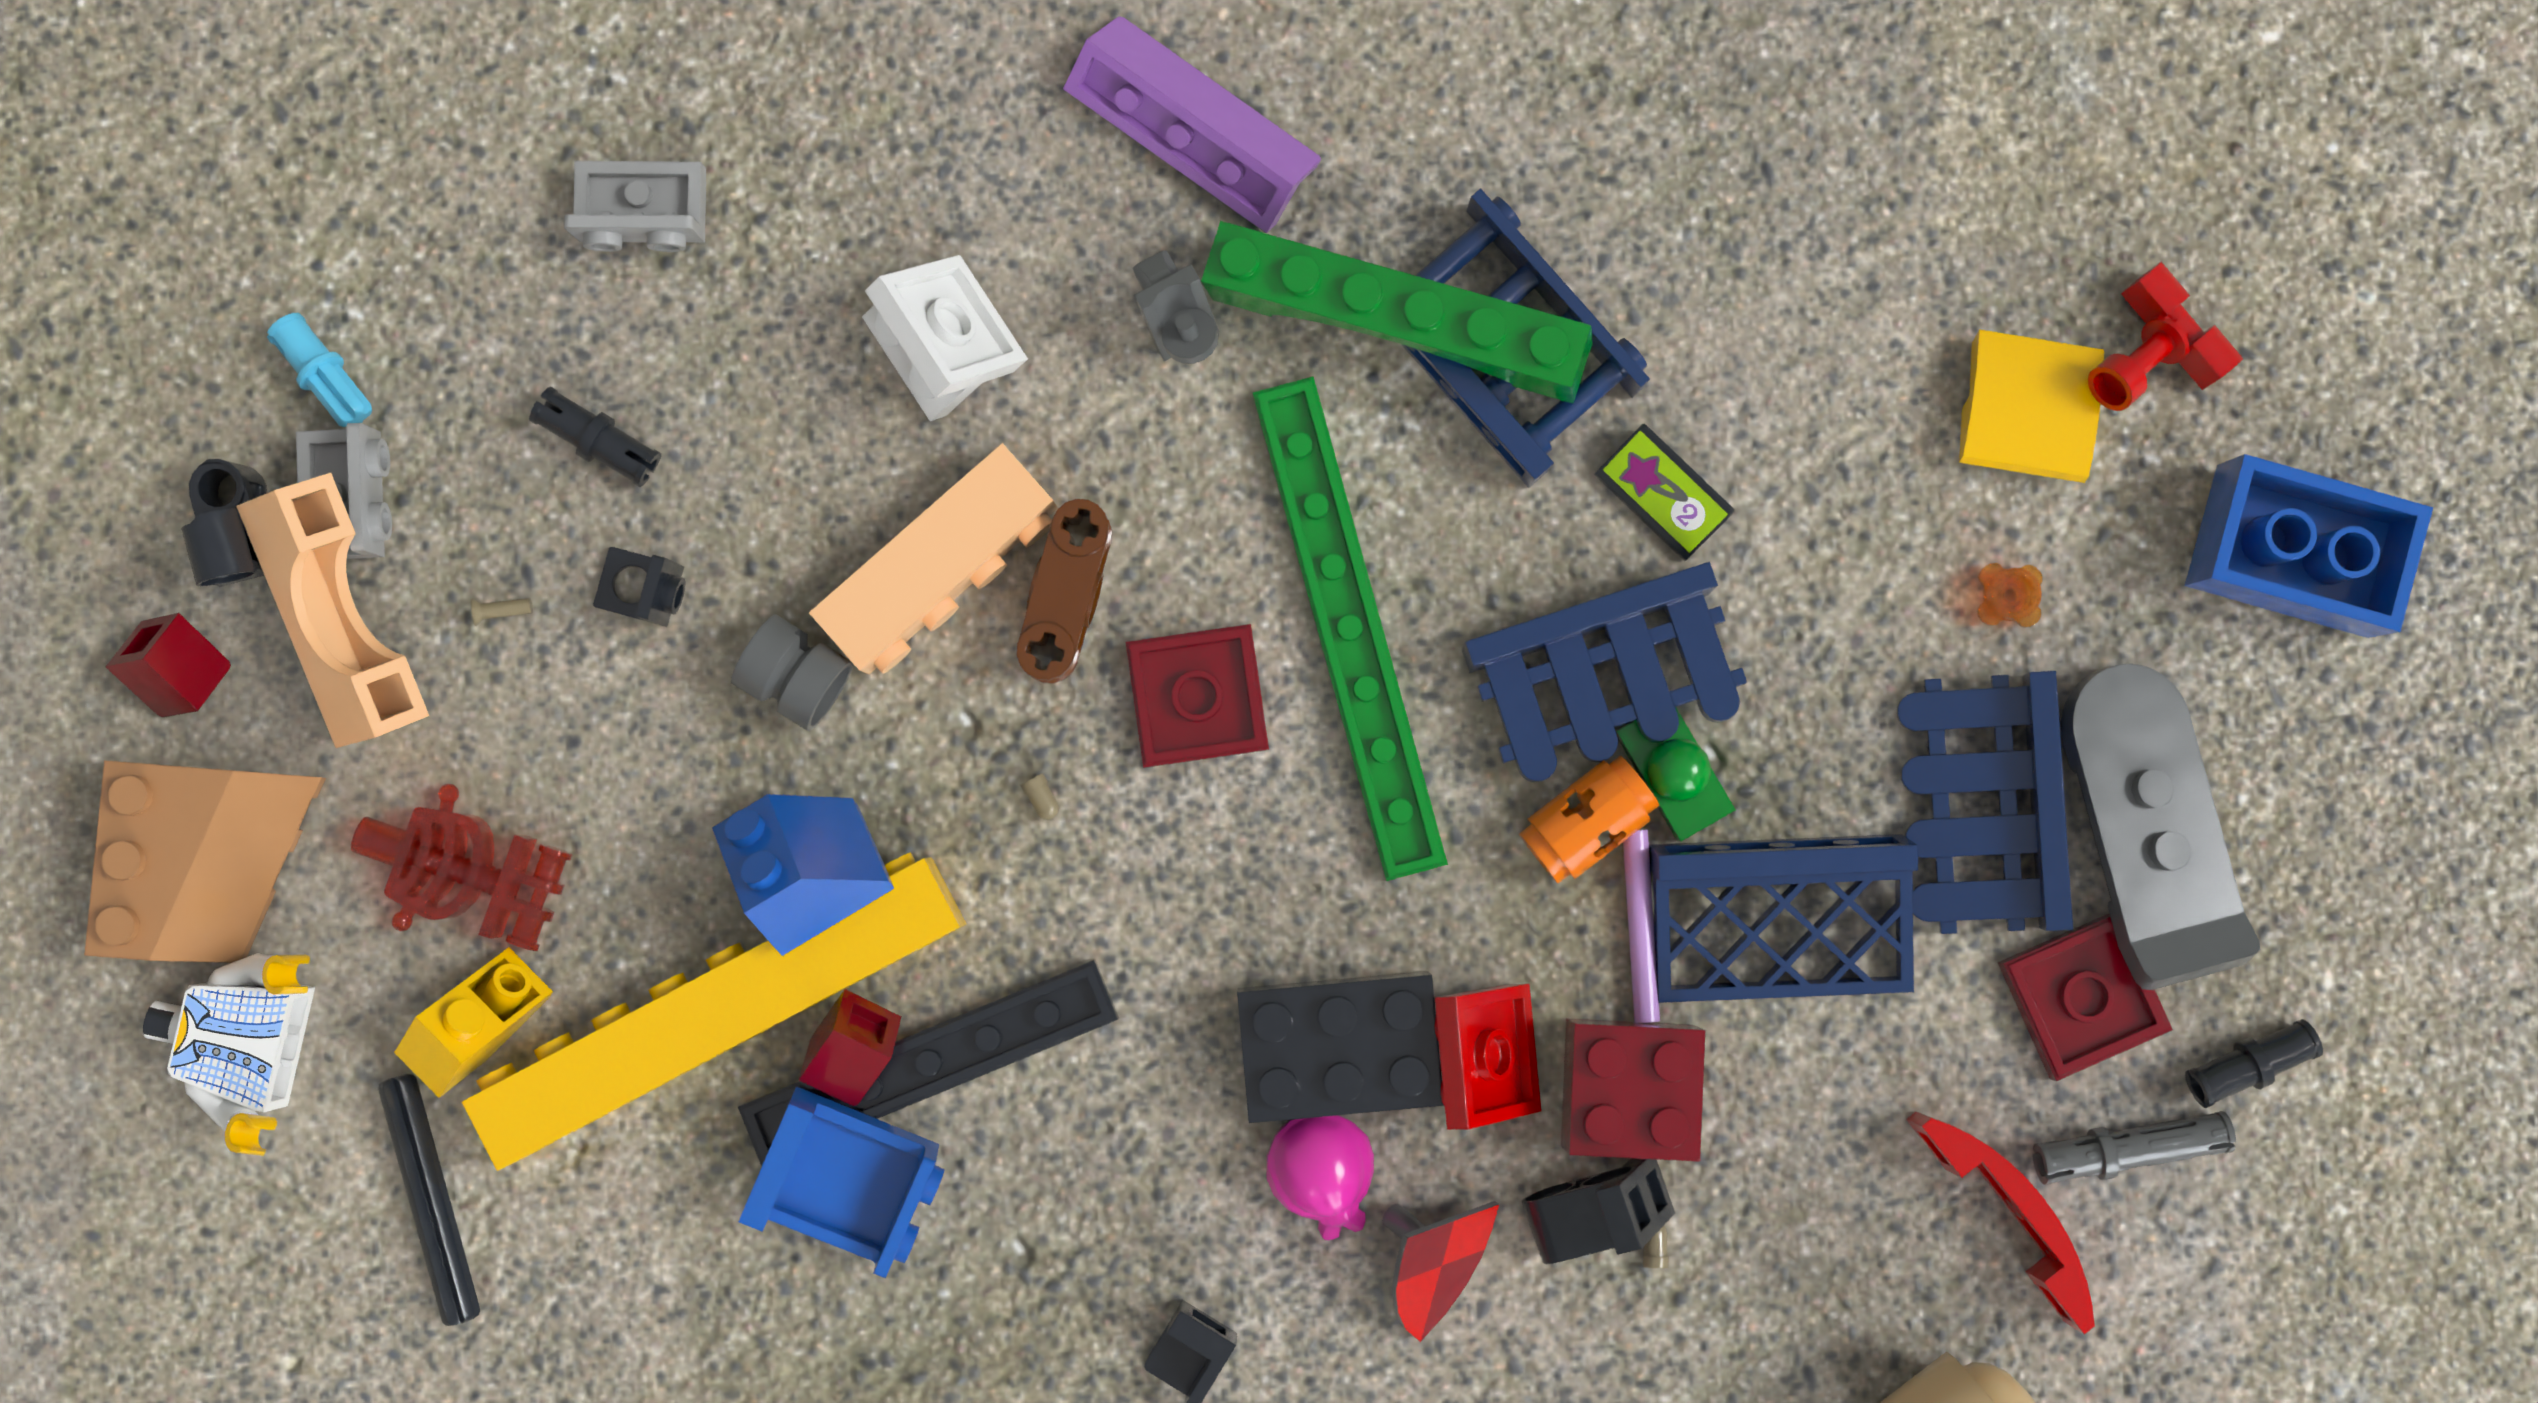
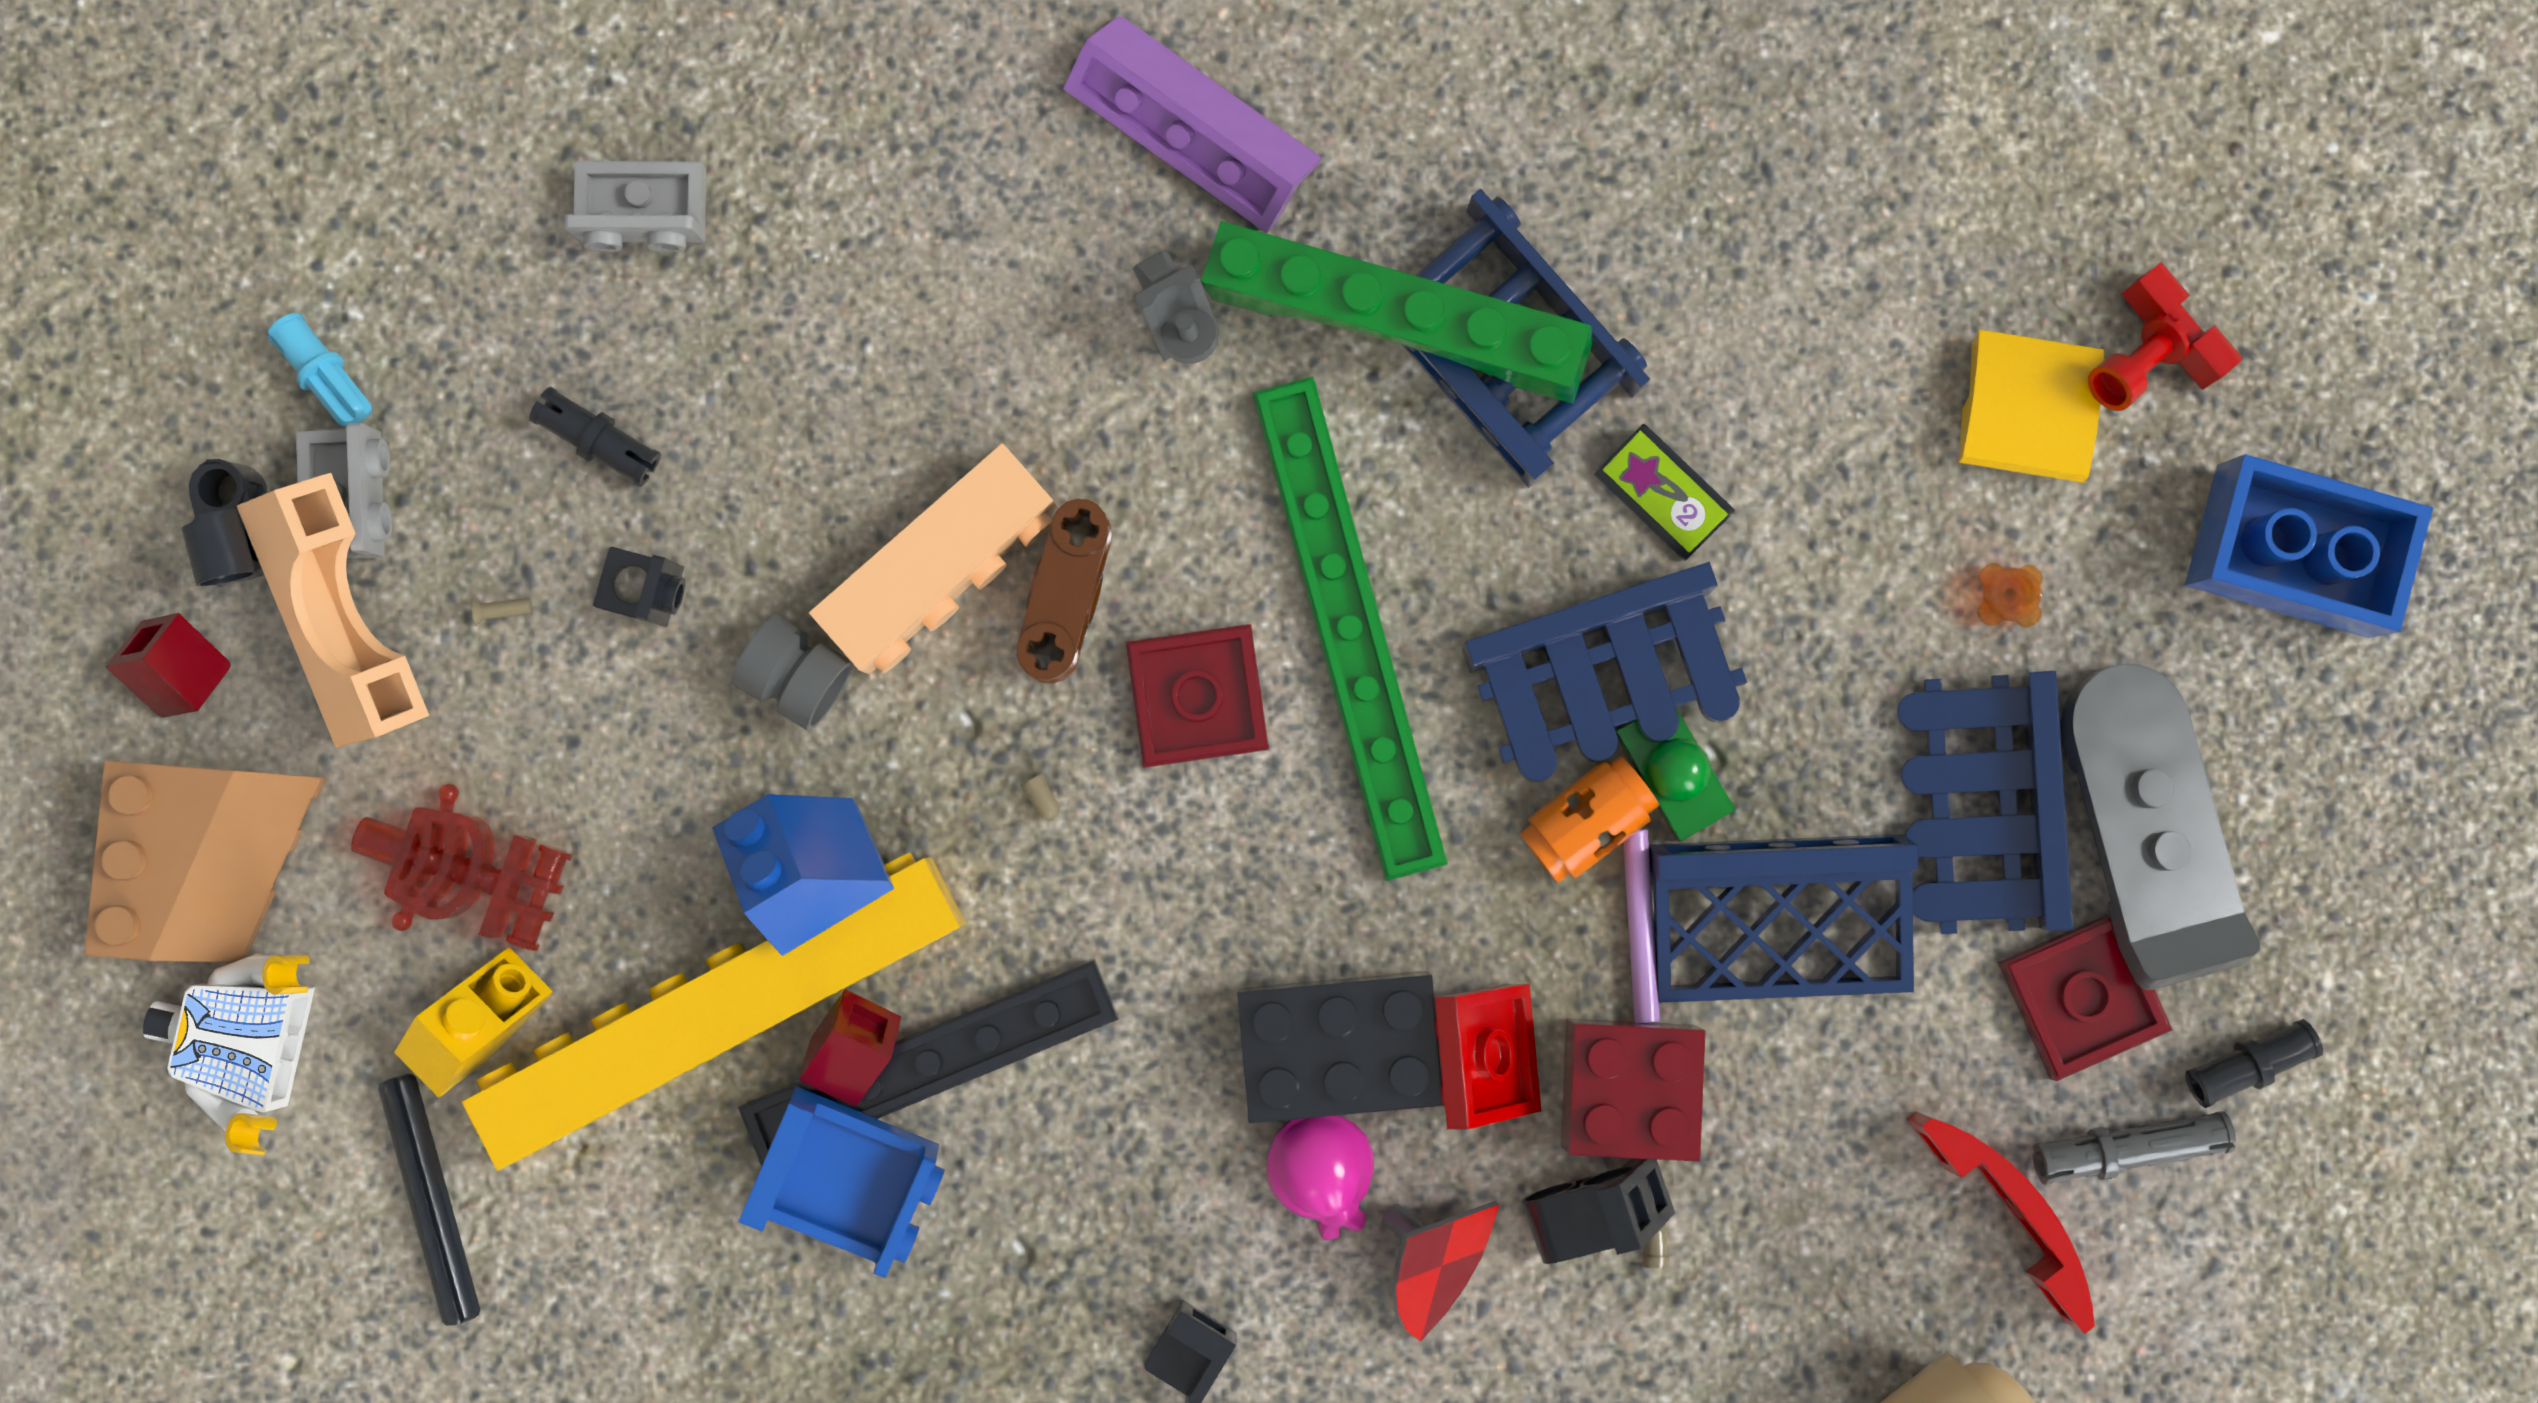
(940, 333): white bracket -> none

